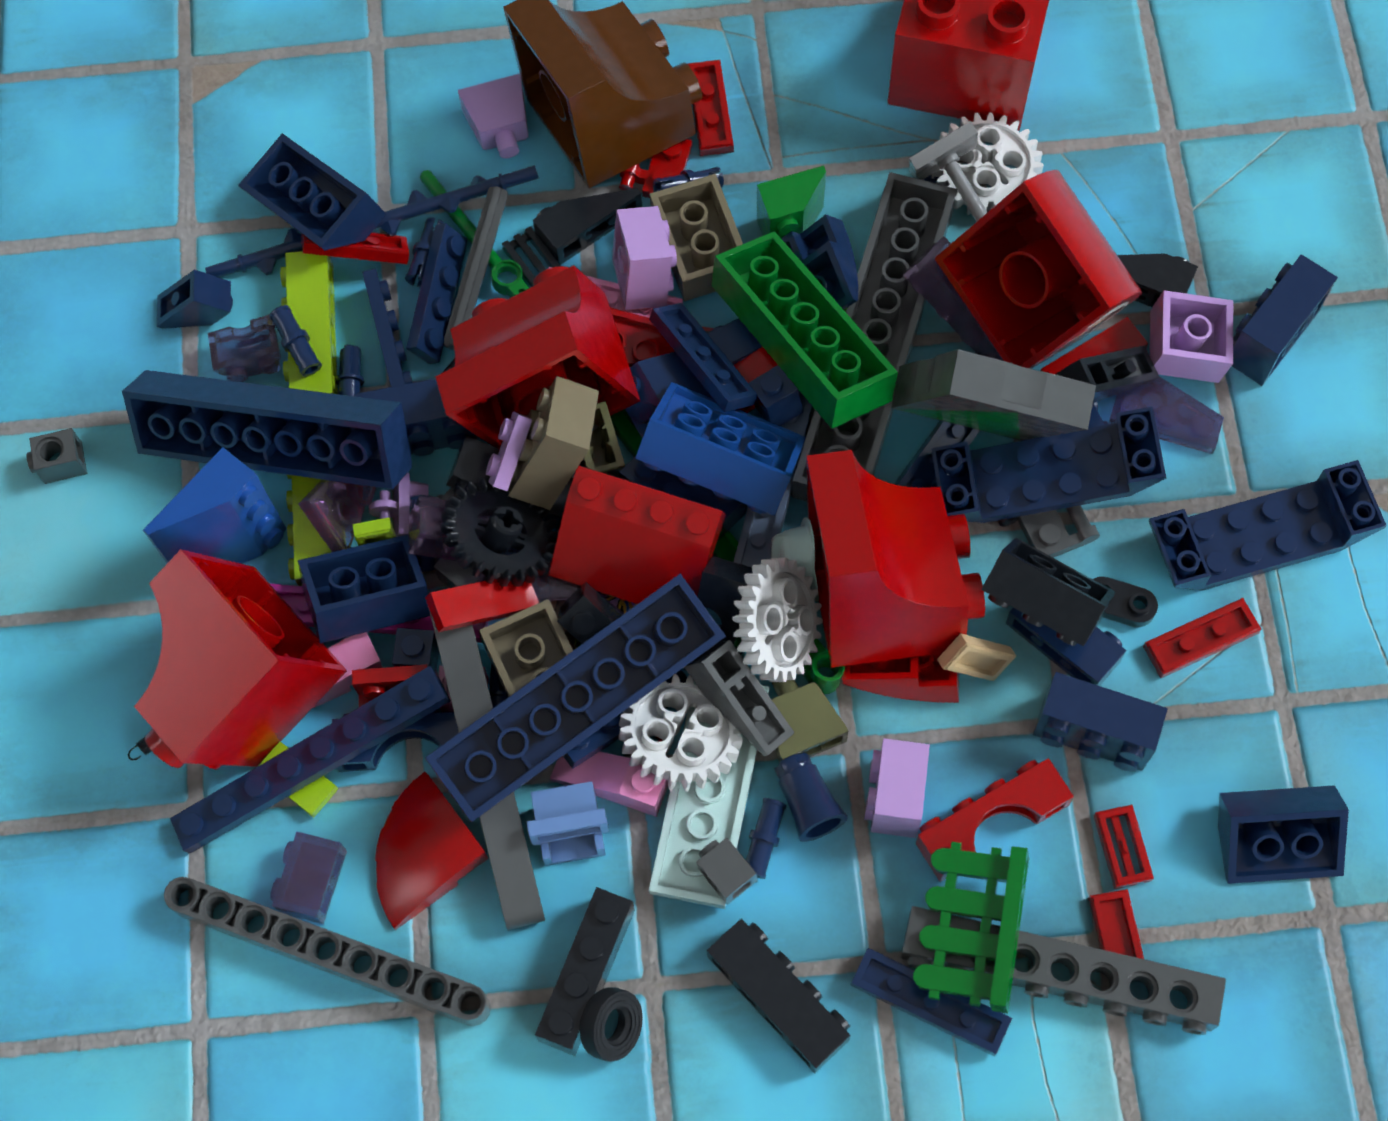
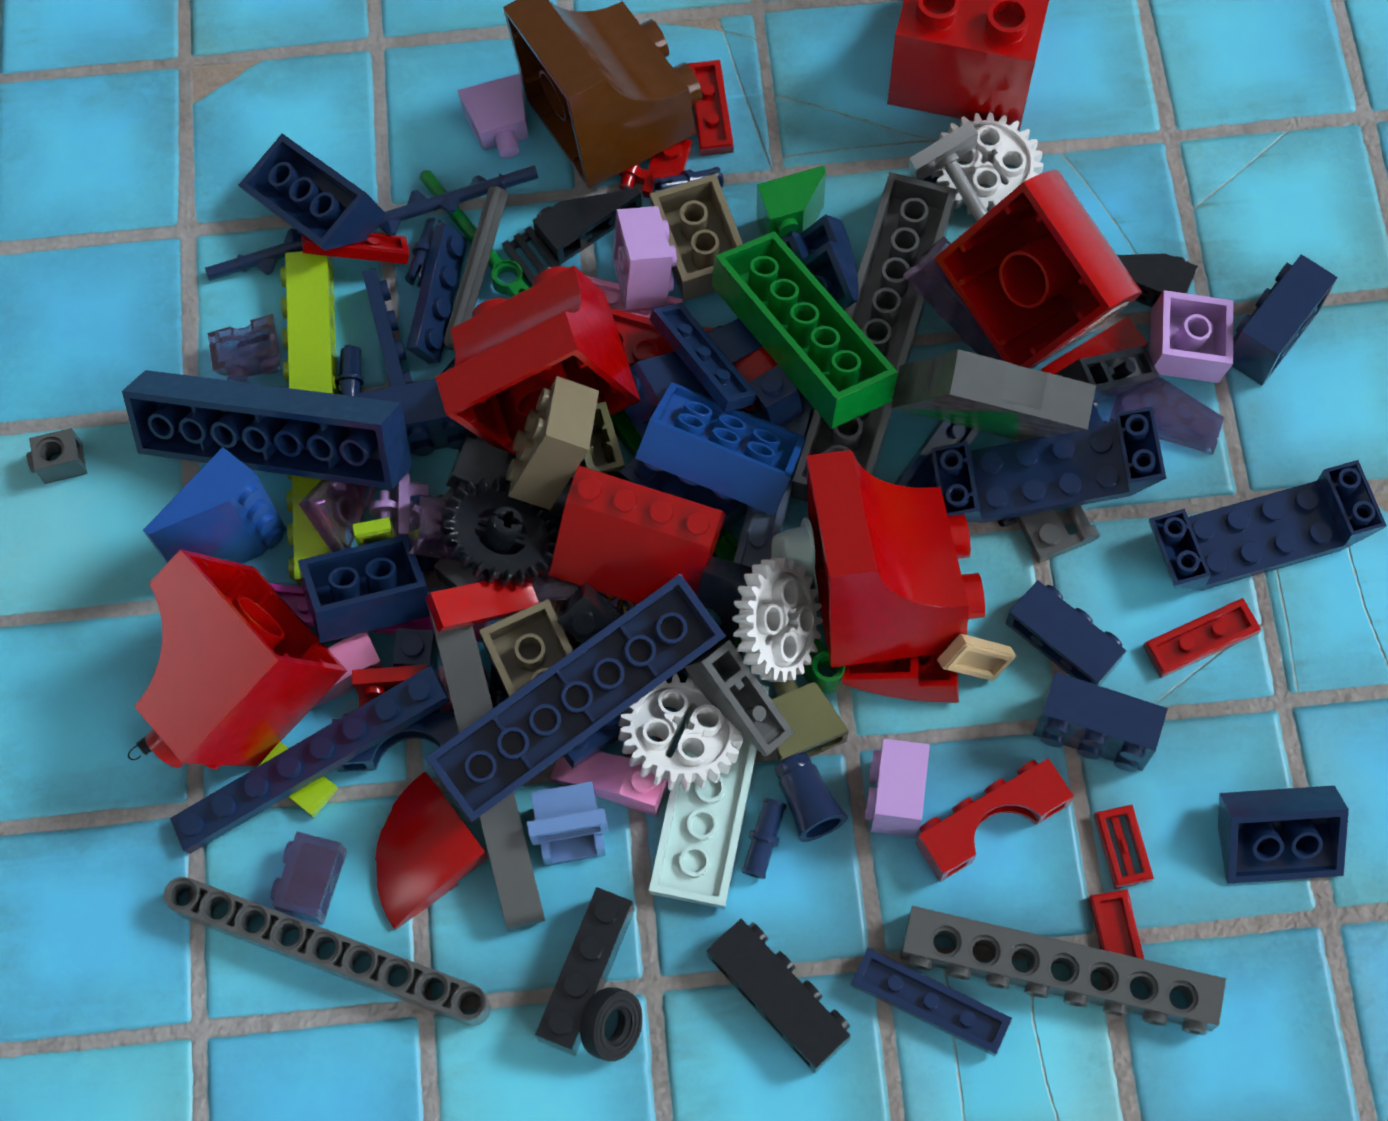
(194, 301): dark blue slope -> none
(295, 340): dark blue pin -> none
(513, 435): lavender plate -> none
(726, 869): dark grey brick -> none
(970, 943): green fence -> none
(1047, 592): black brick -> none
(1122, 607): black plate -> none

